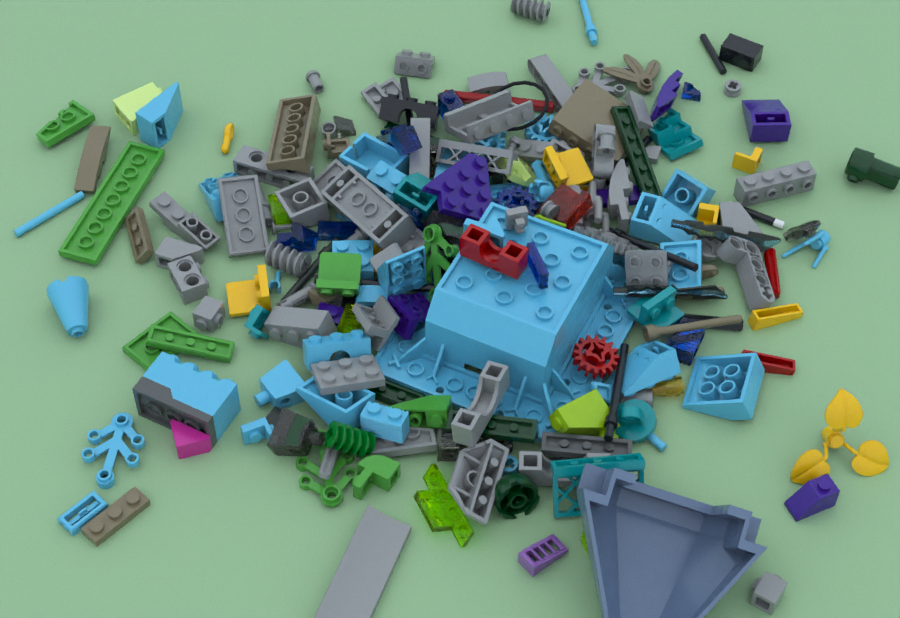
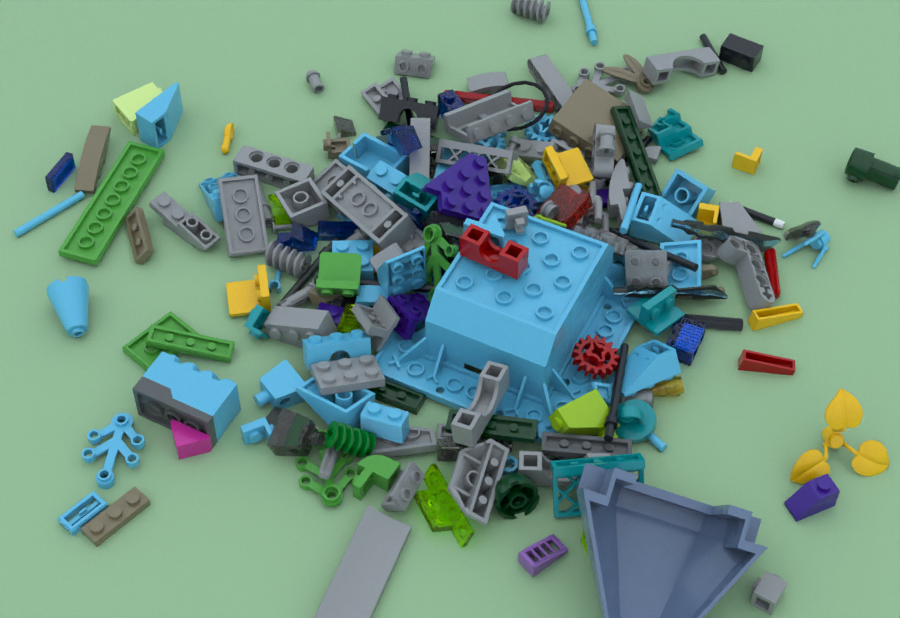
(60, 172): none -> clear blue tile
(66, 124): bright green wing -> none
(174, 249): light grey slope -> none
(188, 279): light grey brick -> none
(209, 314): light grey brick -> none
(294, 134): dark tan arch -> none
(328, 127): light grey hinge -> none
(403, 488): none -> light grey bracket
(427, 411): bright green slope -> none
(537, 266): clear blue tile -> none
(630, 208): none -> medium azure bar
(653, 332): dark tan piece -> none
(666, 96): dark purple slope -> none
(690, 92): clear blue tile -> none
(699, 61): none -> light grey arch
(725, 386): medium azure slope -> none
(735, 92): light grey bush -> none
(766, 120): dark purple slope -> none
(774, 183): light grey brick -> none

